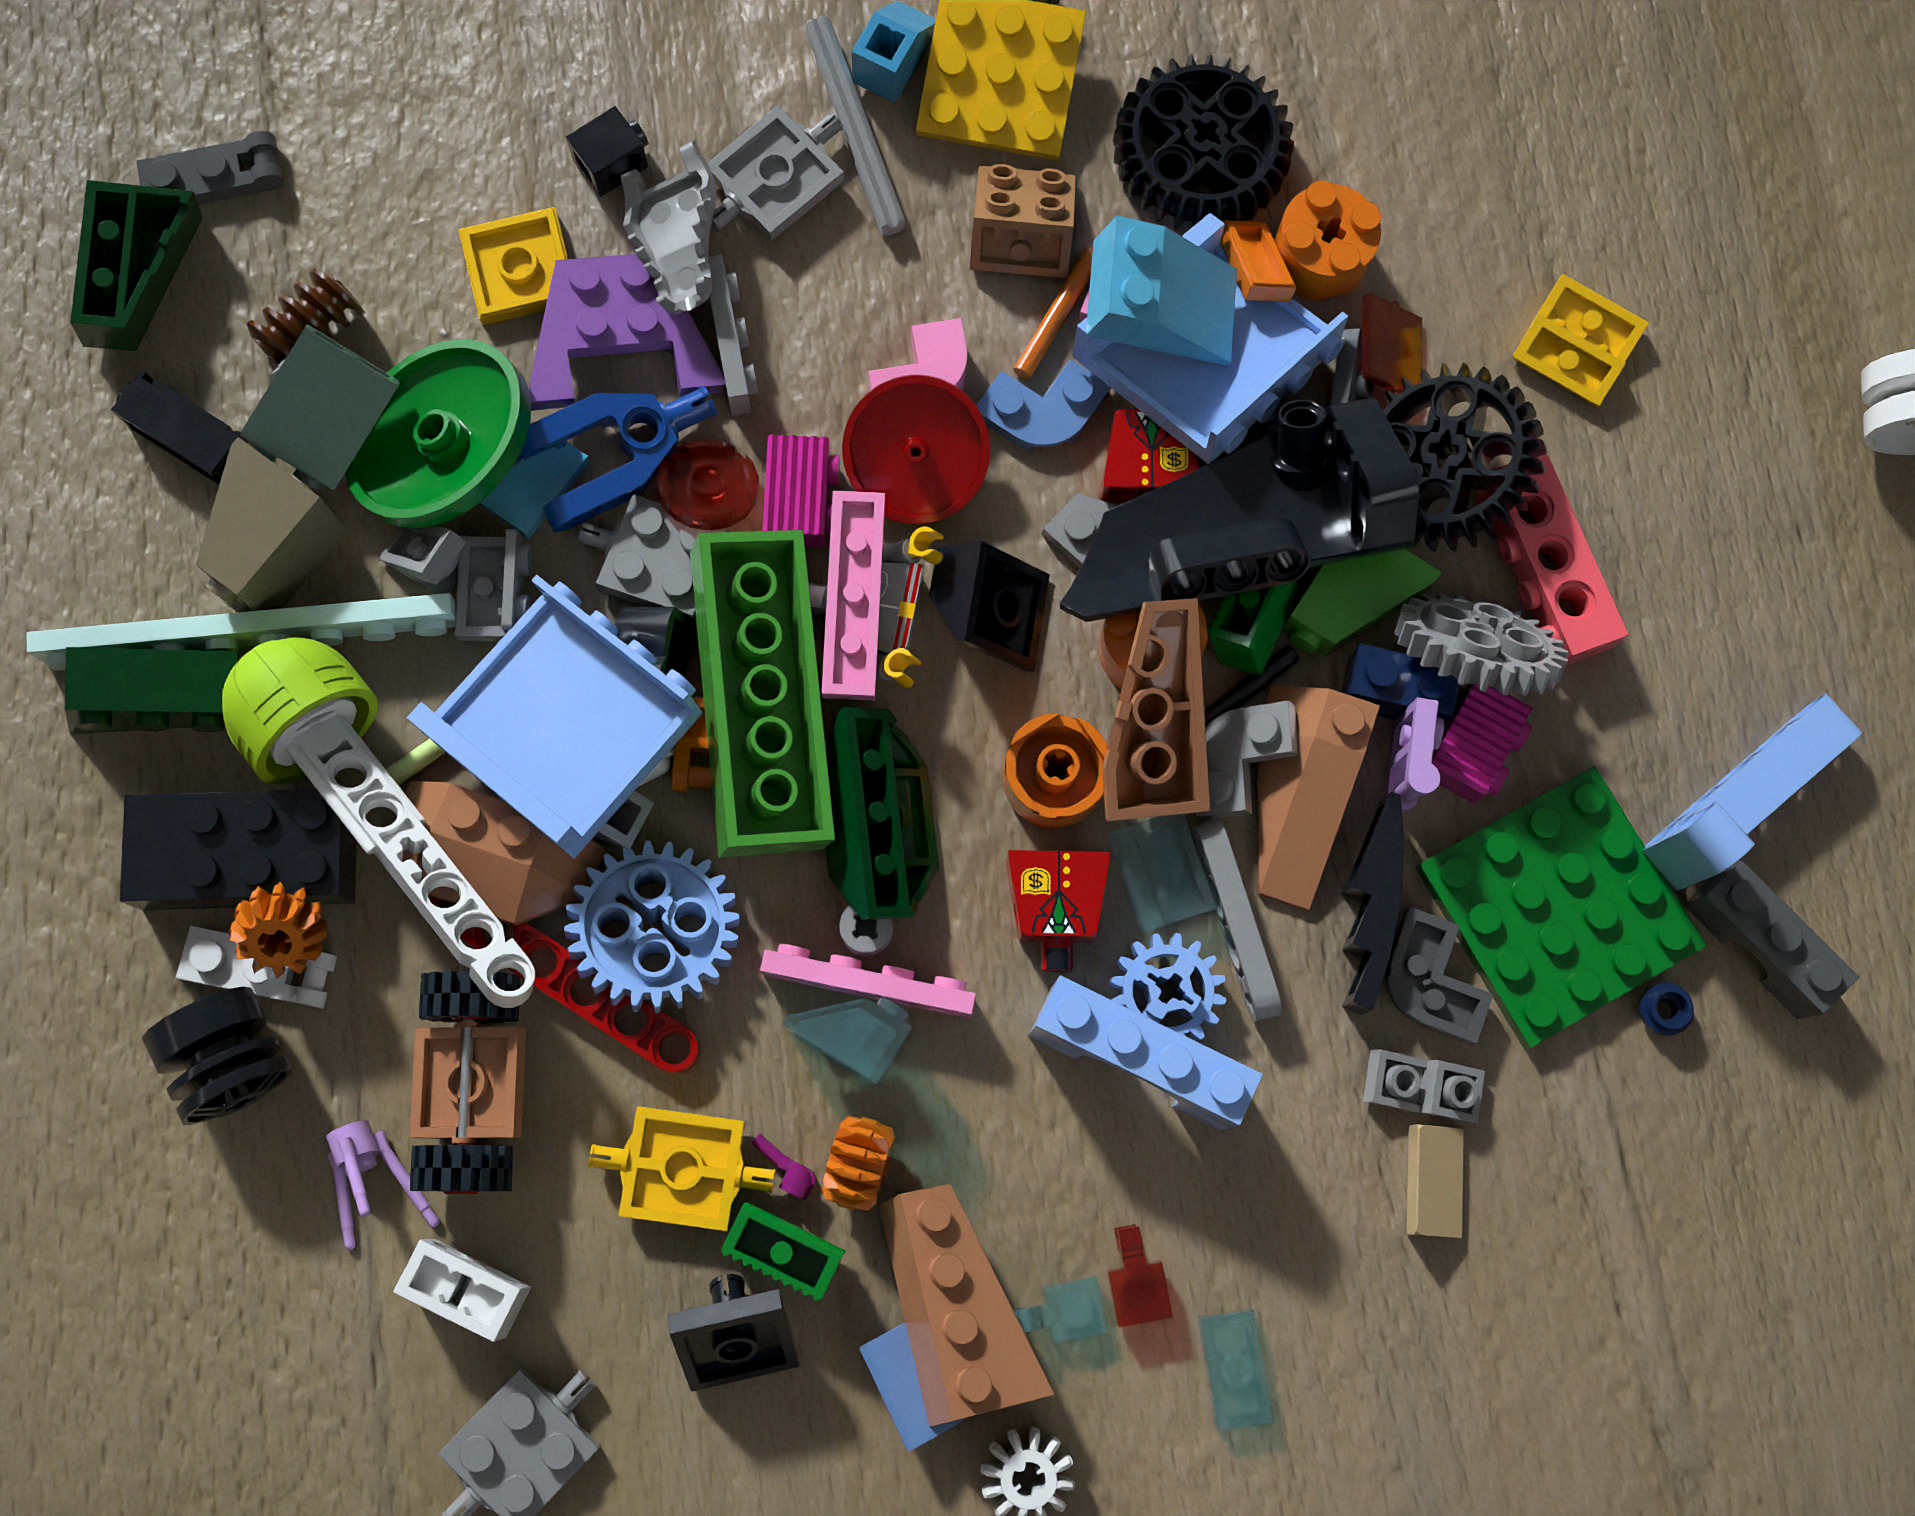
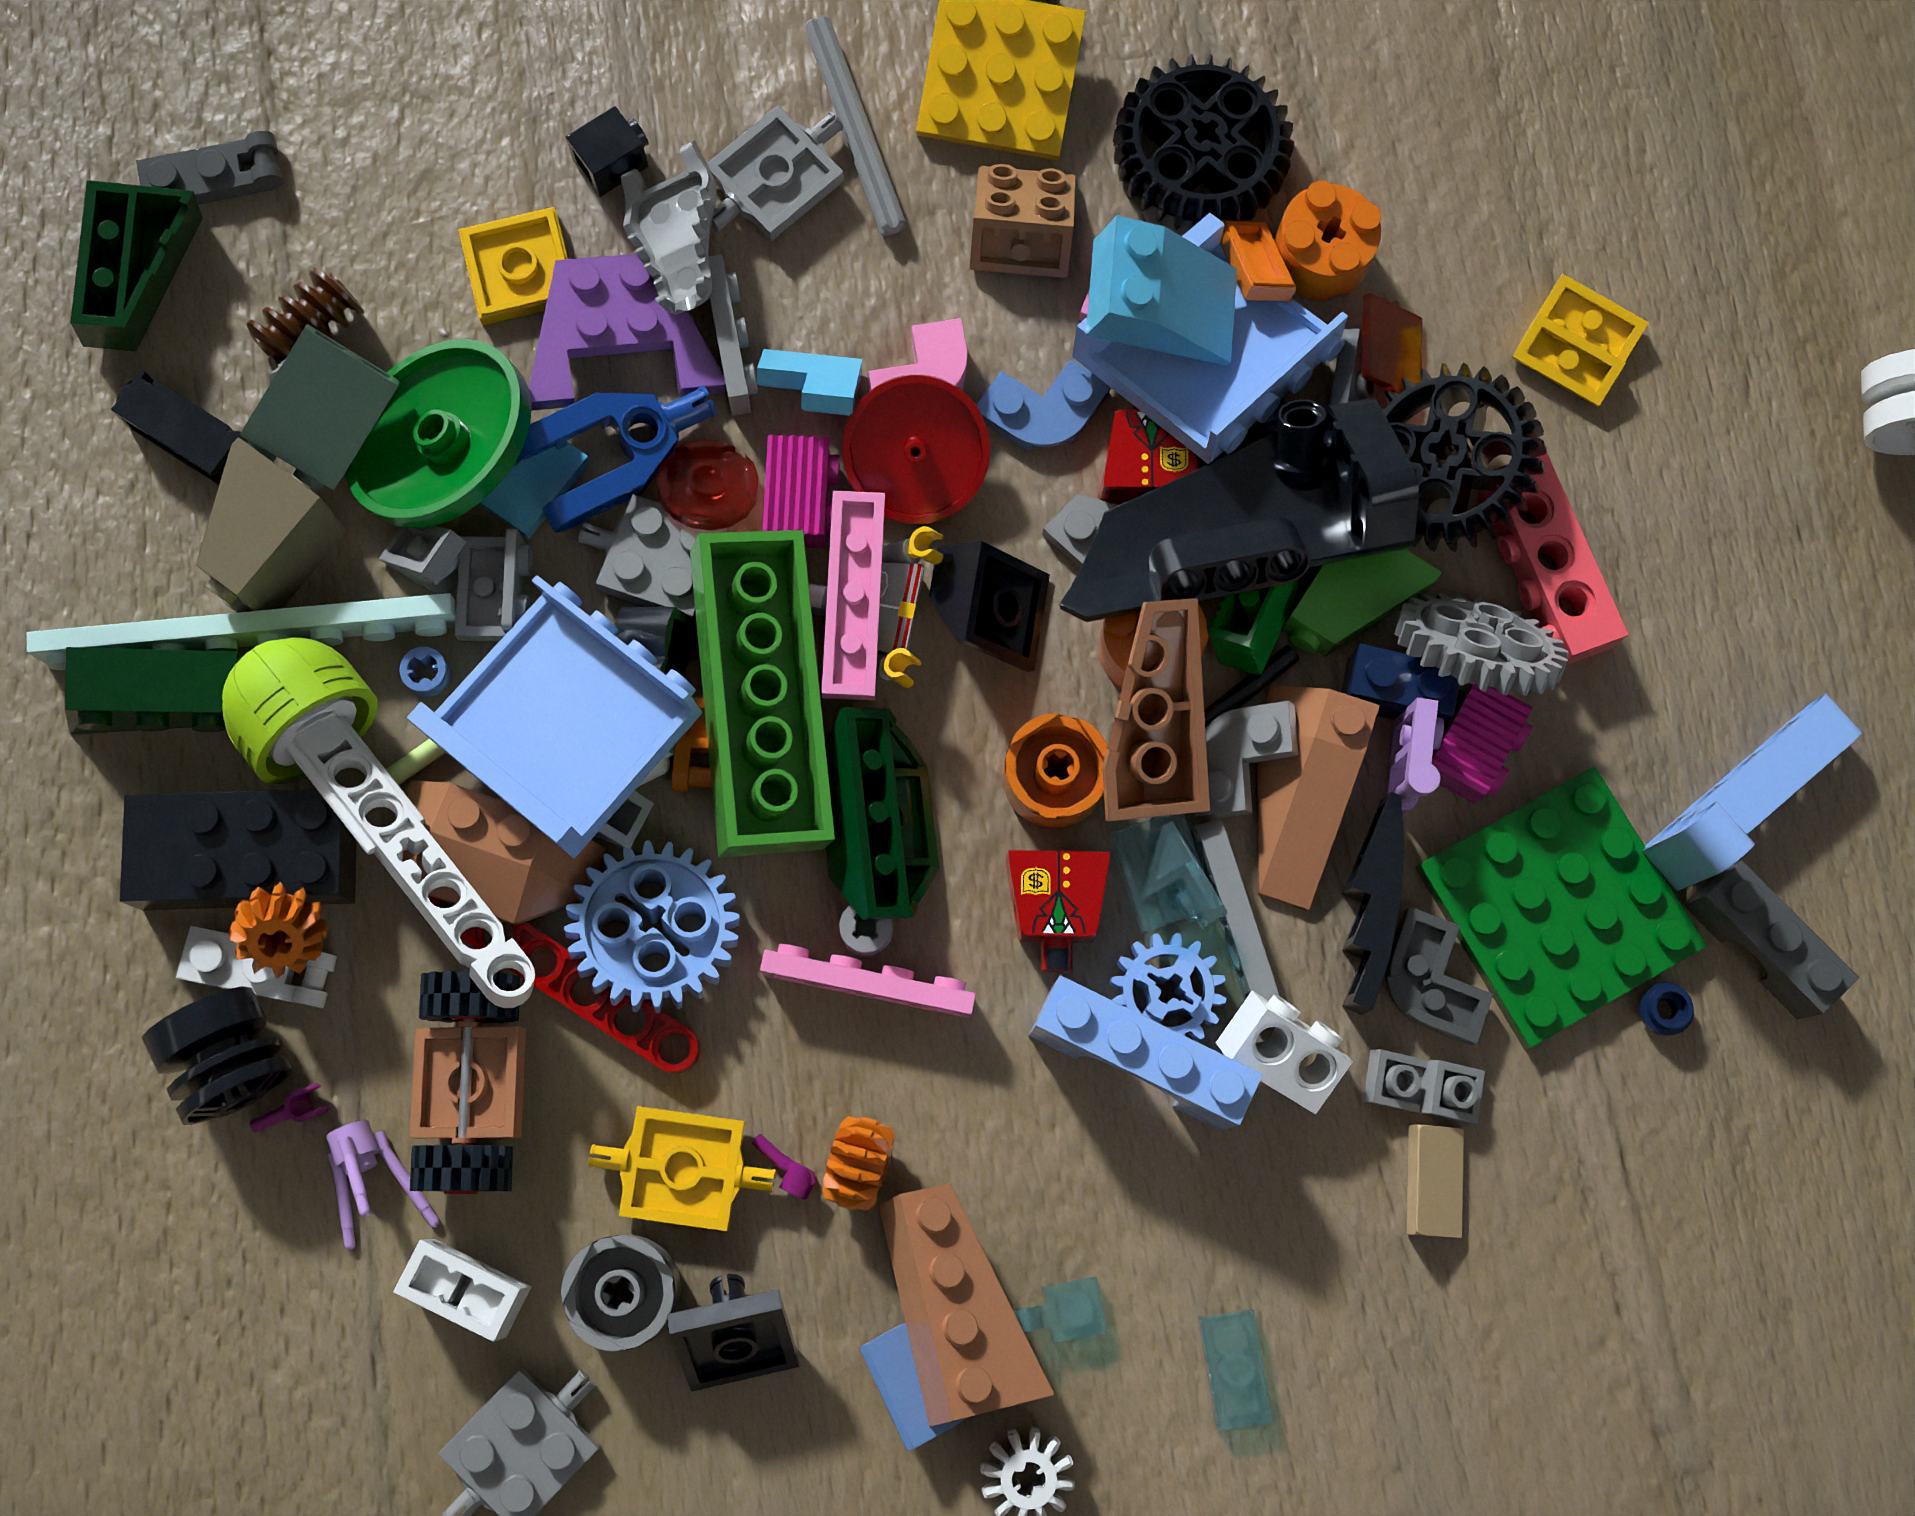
(296, 1107): none -> magenta hand
(425, 656): none -> medium blue bush
(592, 1304): none -> light grey brick
(783, 1251): green brick -> none
(826, 381): none -> medium azure tile
(855, 1035): clear light blue slope -> none
(891, 49): dark azure slope -> none
(1055, 316): orange bar -> none
(1138, 1286): clear red plate -> none
(1176, 865): none -> clear light blue slope
(1286, 1048): none -> white brick

